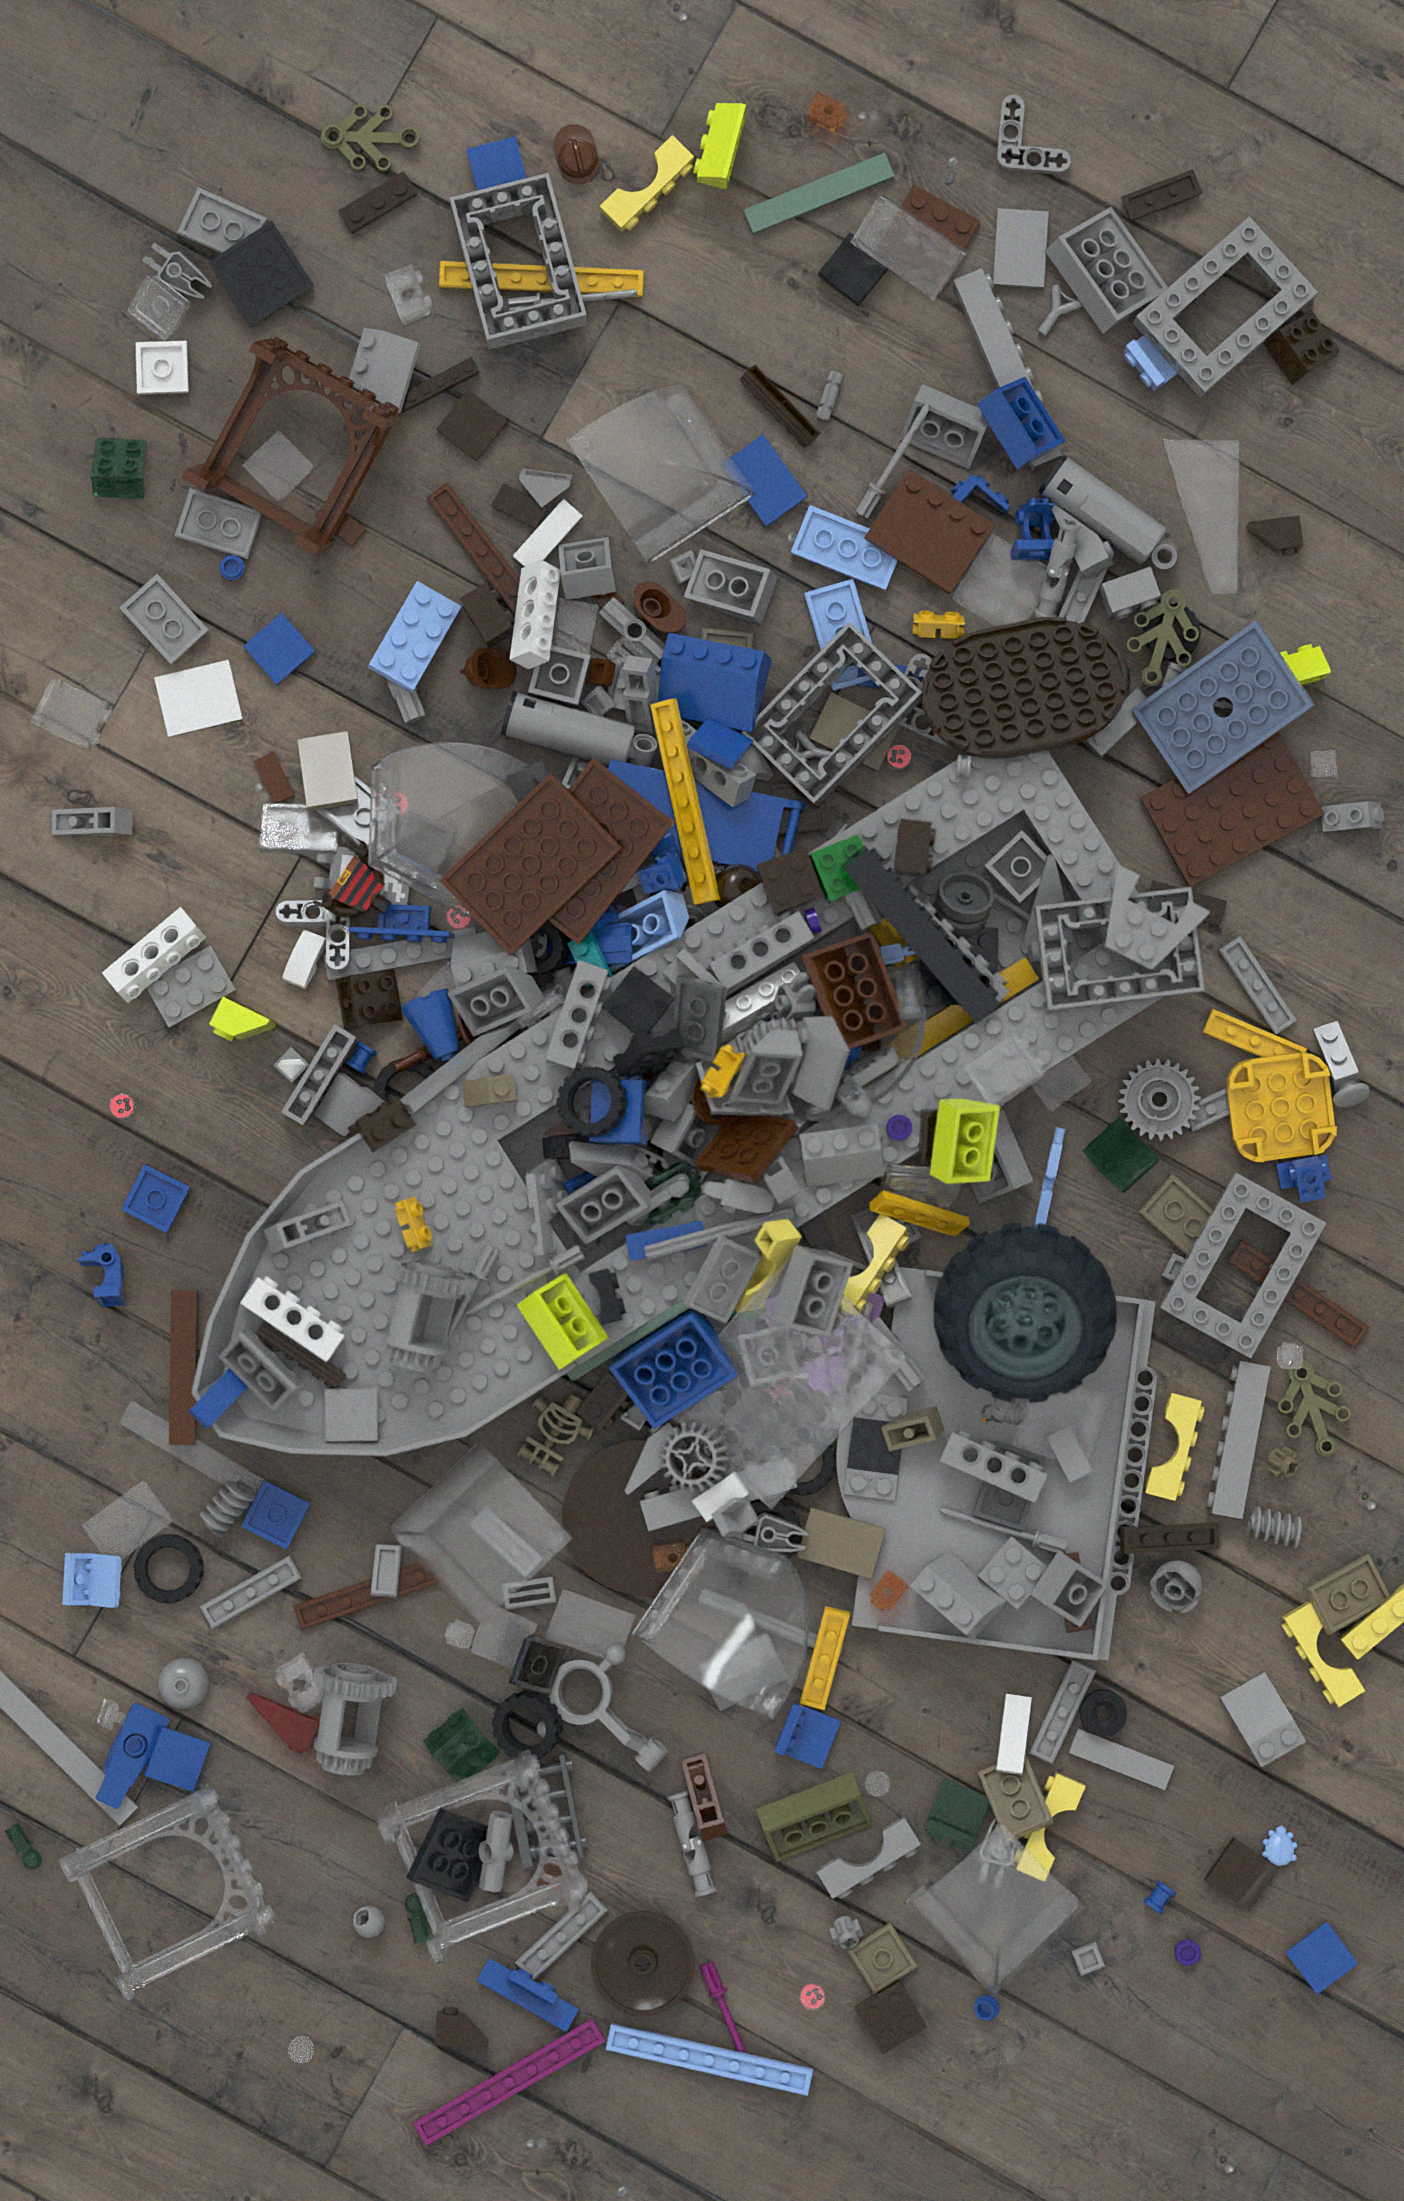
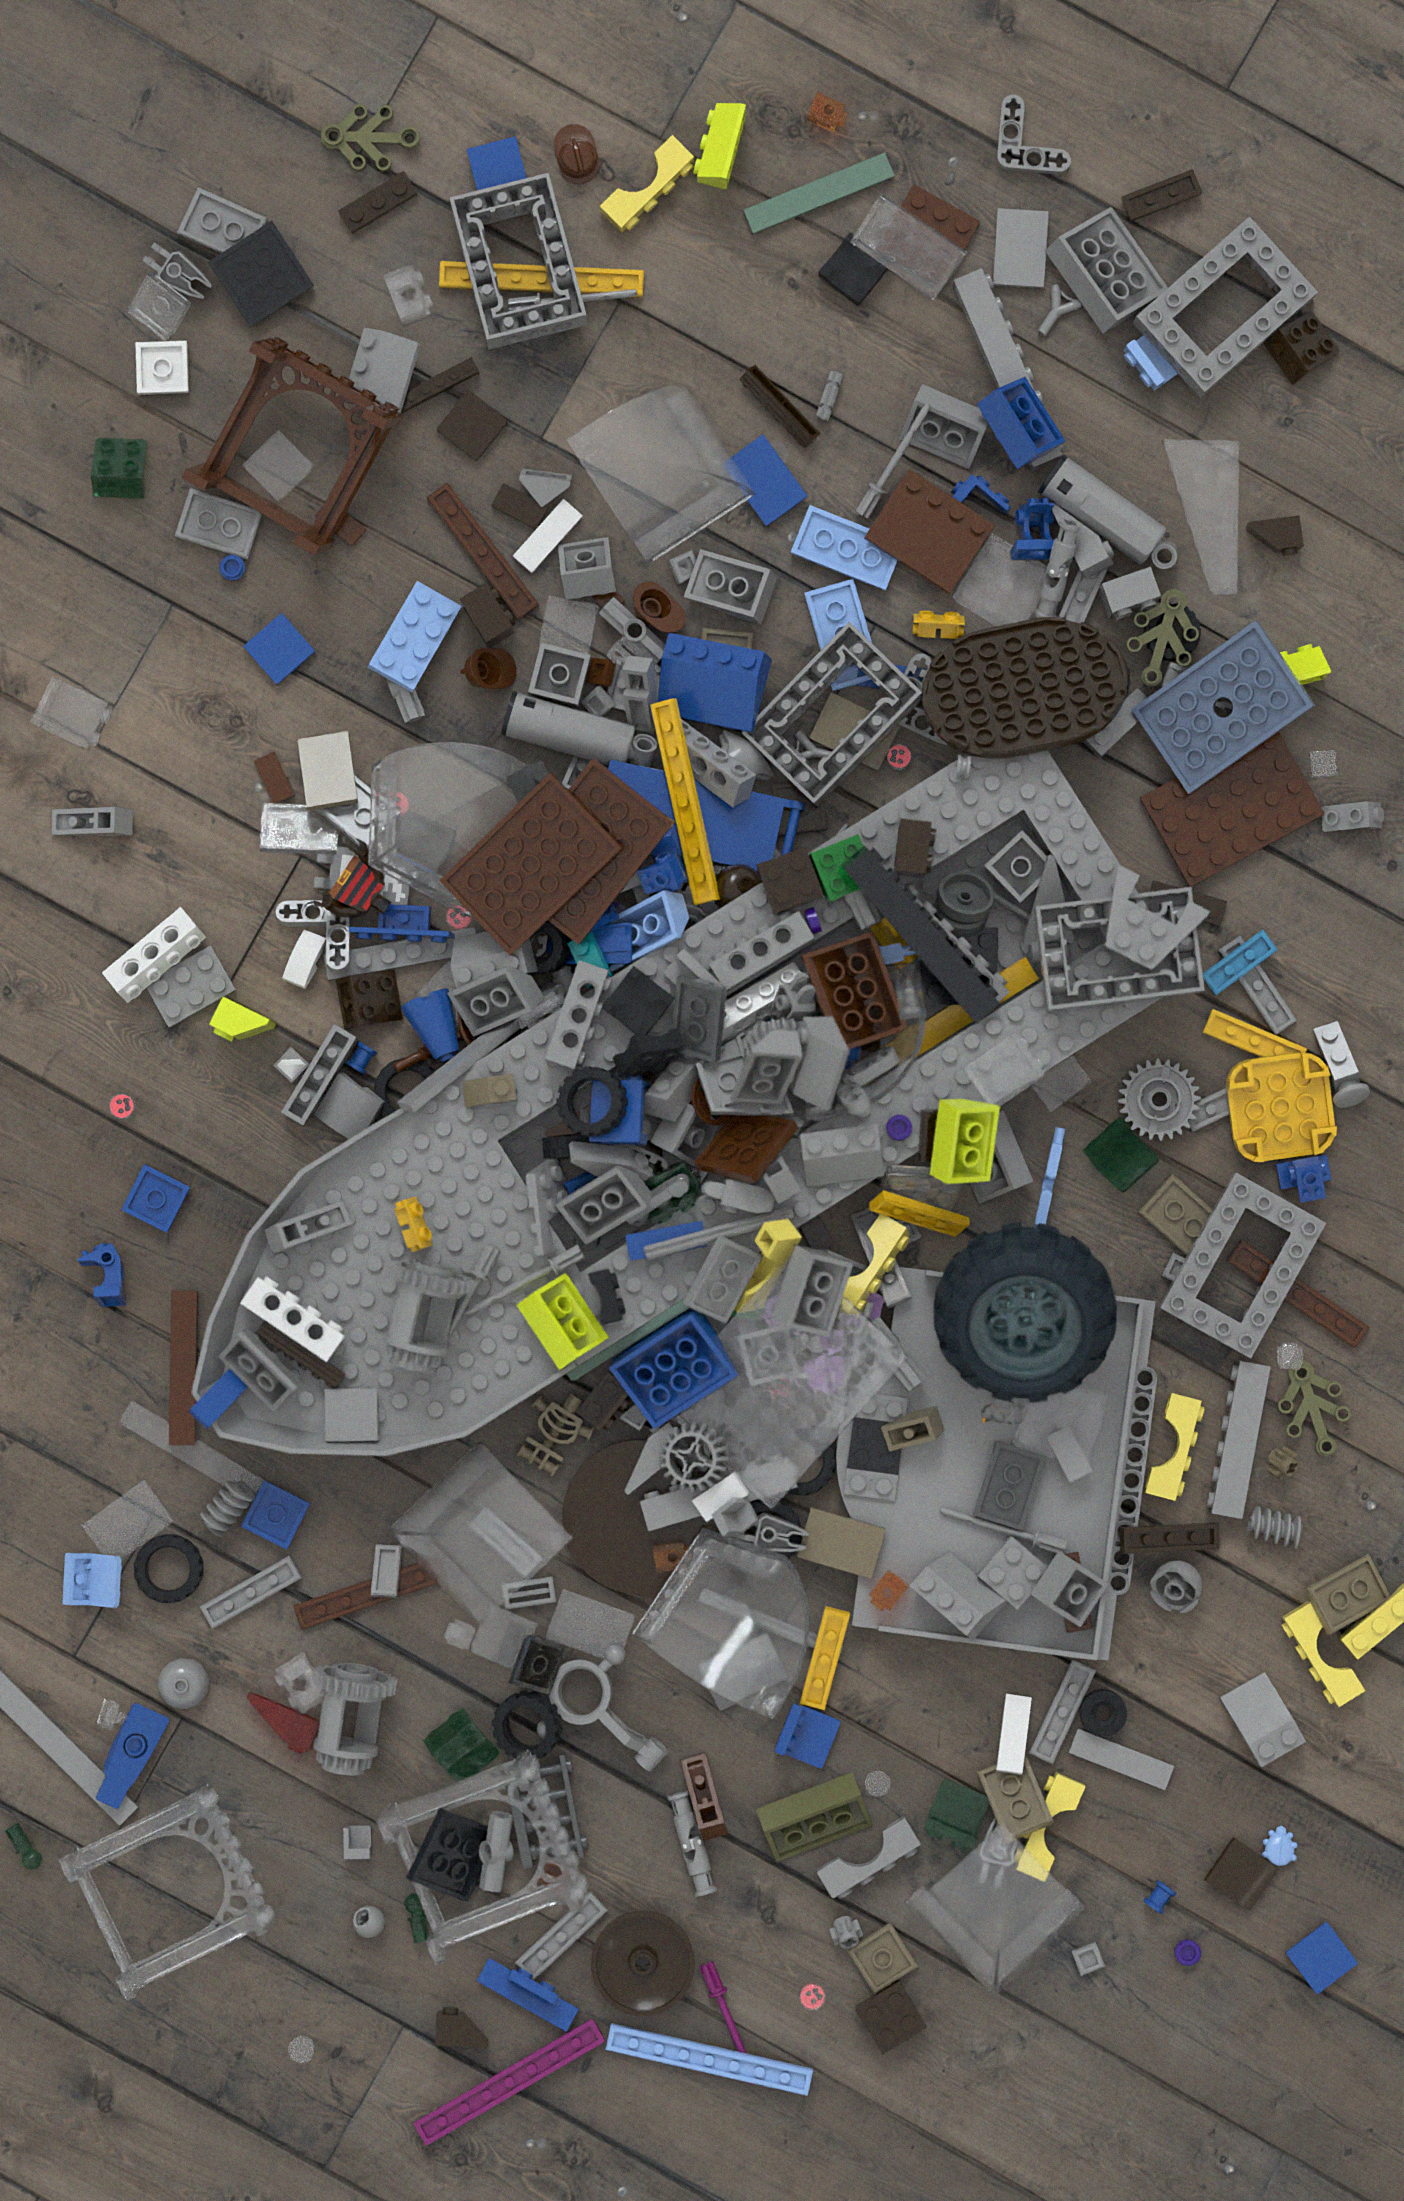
(164, 619): light grey plate -> none
(177, 1758): blue tile -> none
(198, 698): white sticker -> none
(357, 1842): none -> light grey panel
(382, 1124): dark brown bracket -> none
(535, 614): white brick -> none
(718, 1082): yellow hinge -> none
(719, 743): blue tile -> none
(986, 2007): blue plate -> none
(1027, 1489): light grey brick -> none
(1239, 962): none -> dark azure tile

